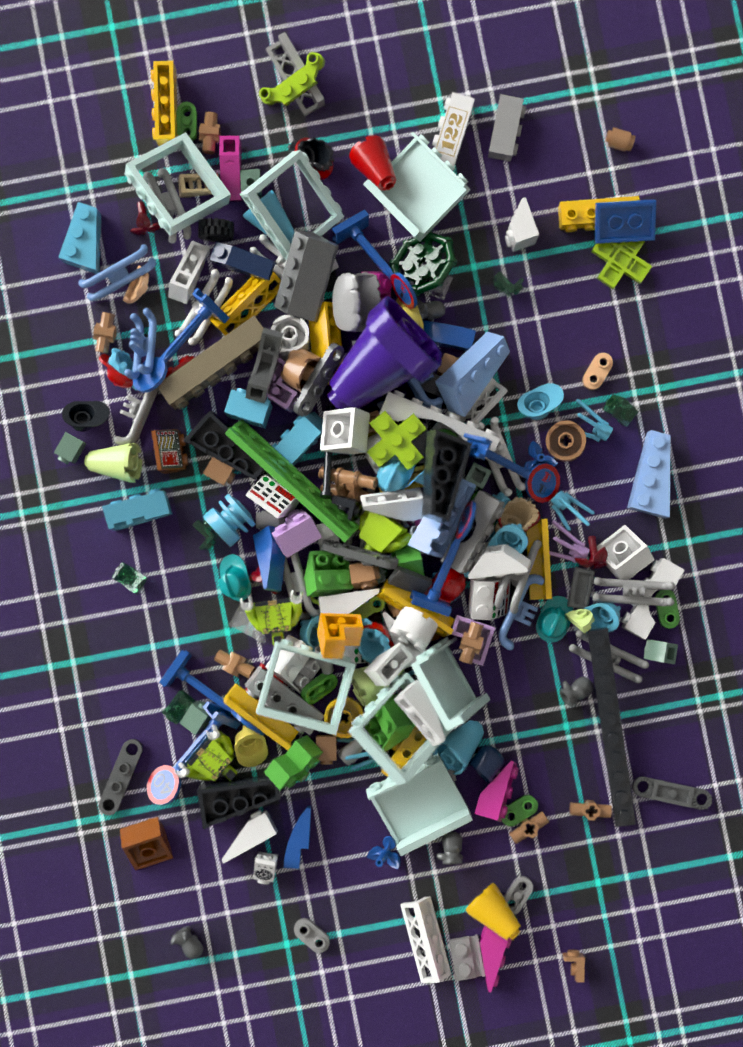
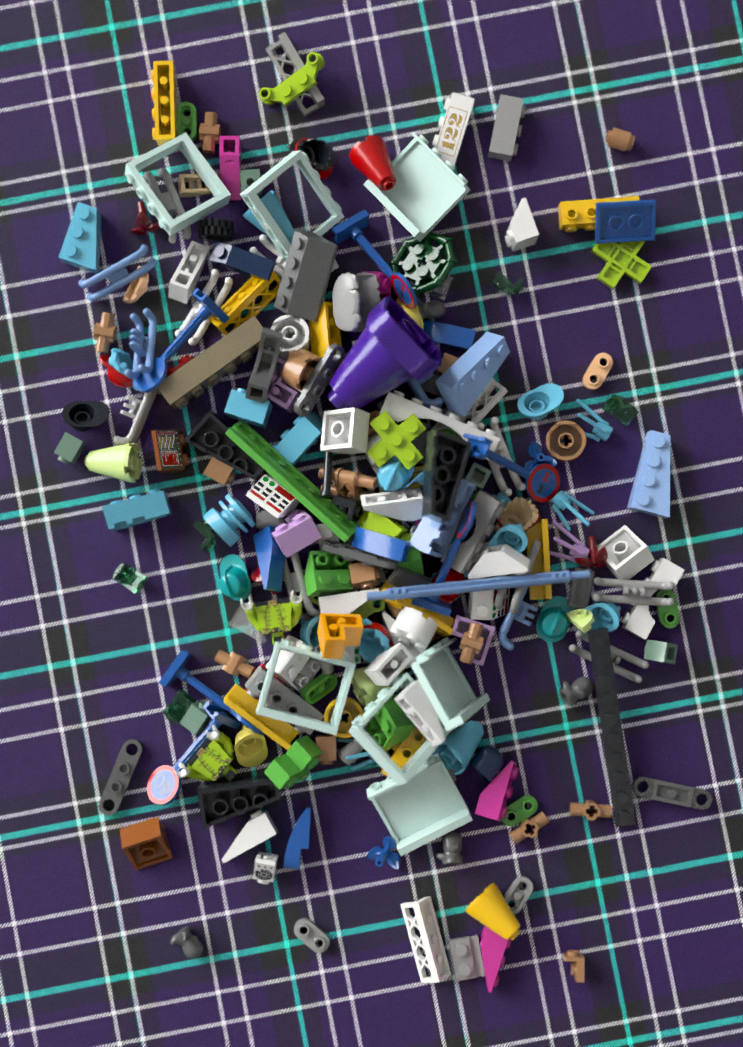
(381, 544): none -> slope
(478, 585): none -> medium blue axle

